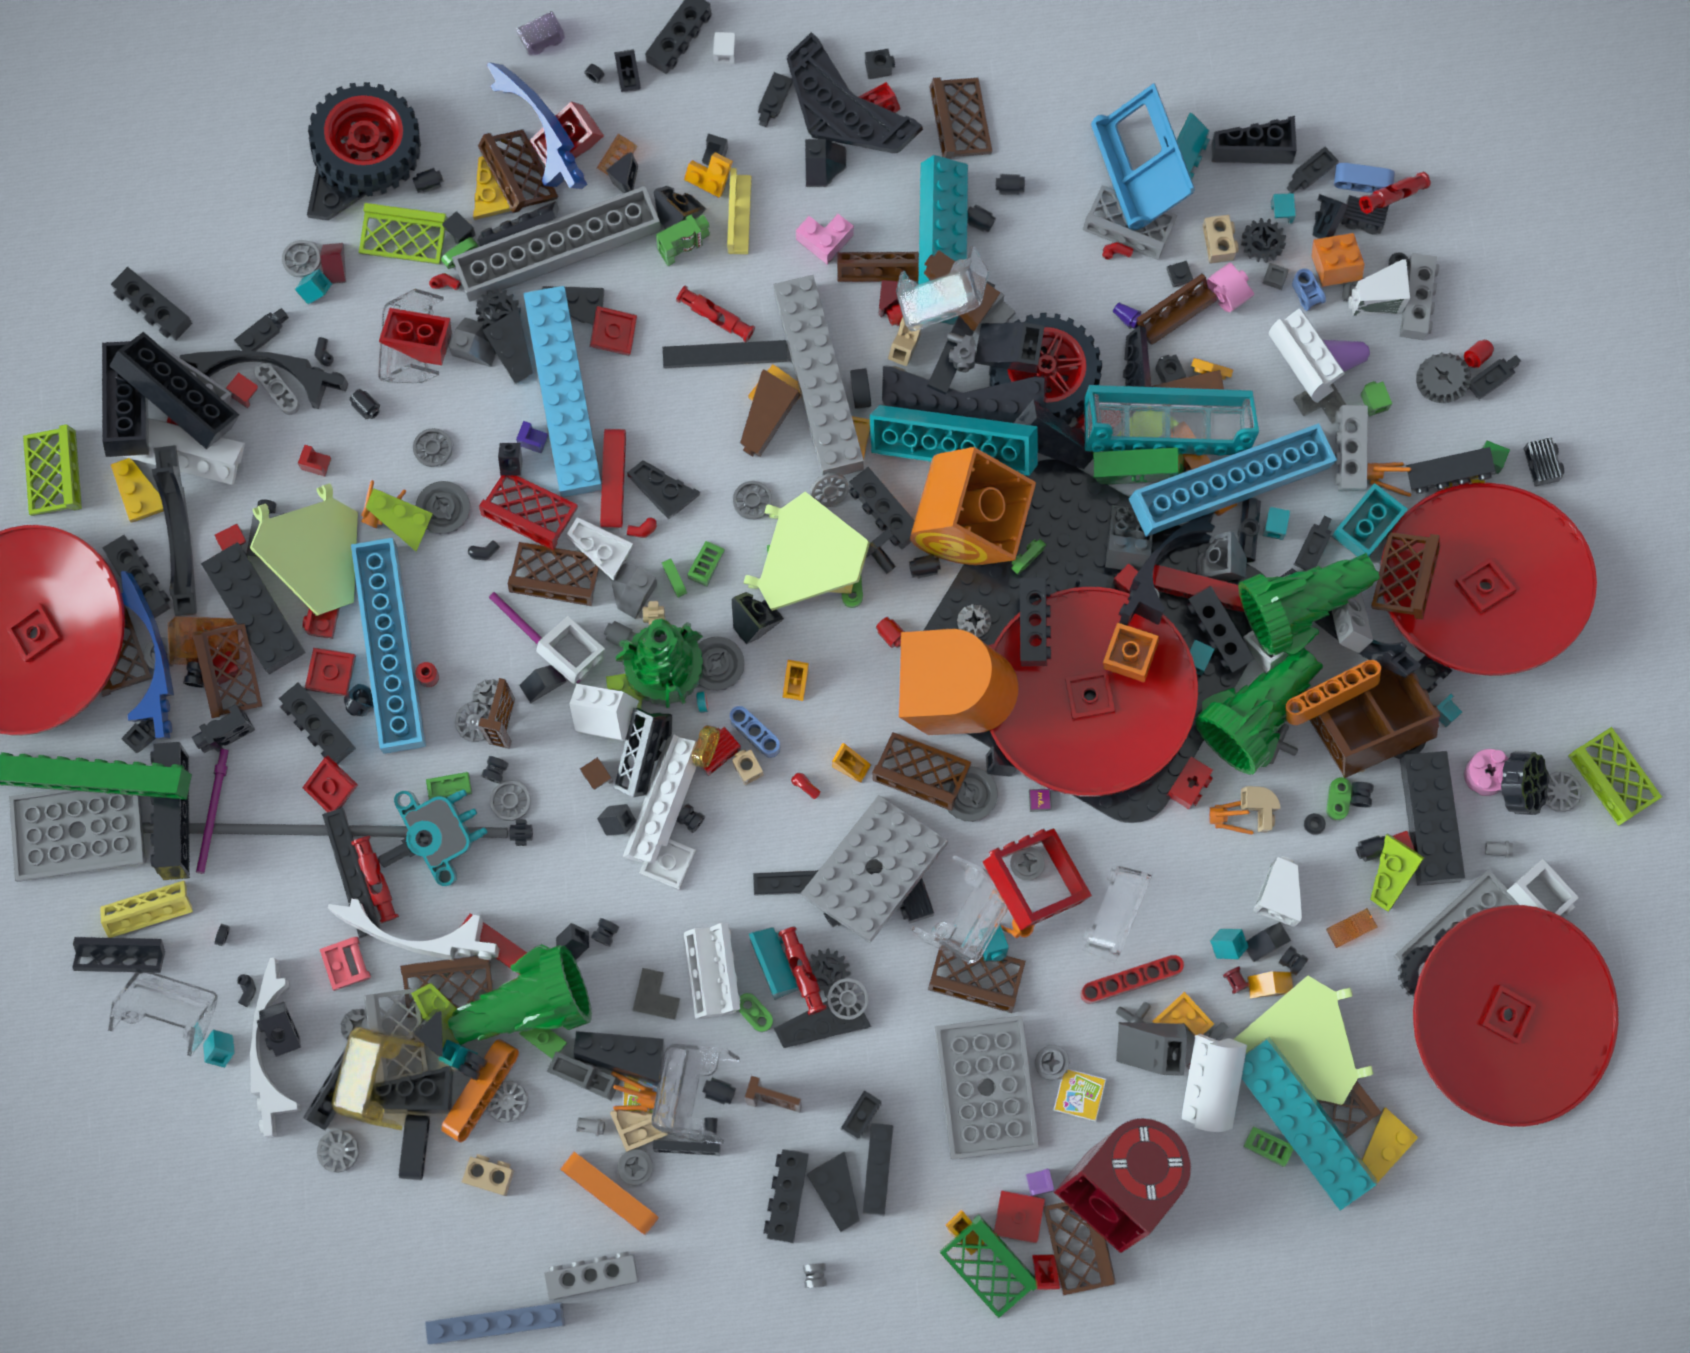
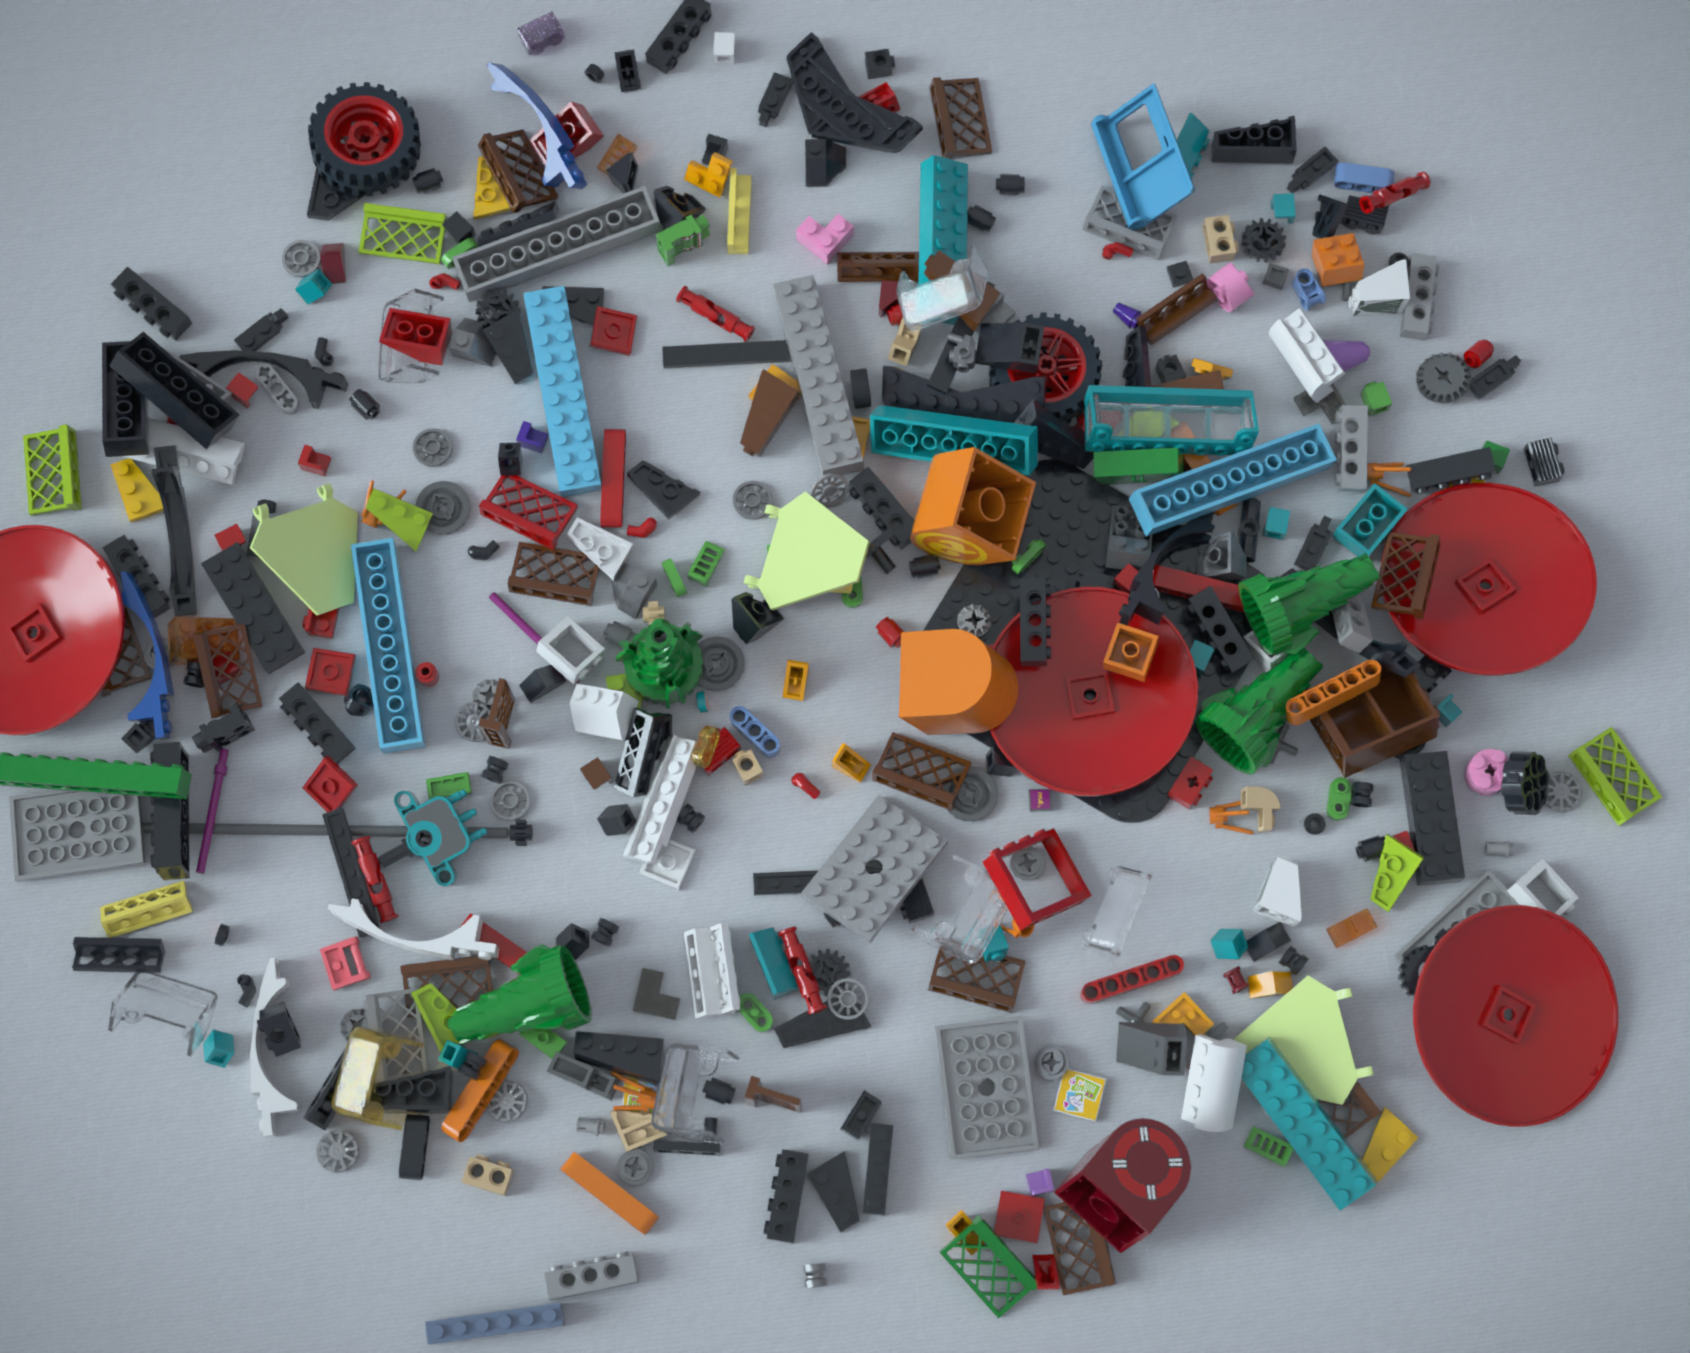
(431, 1032): black slope -> none

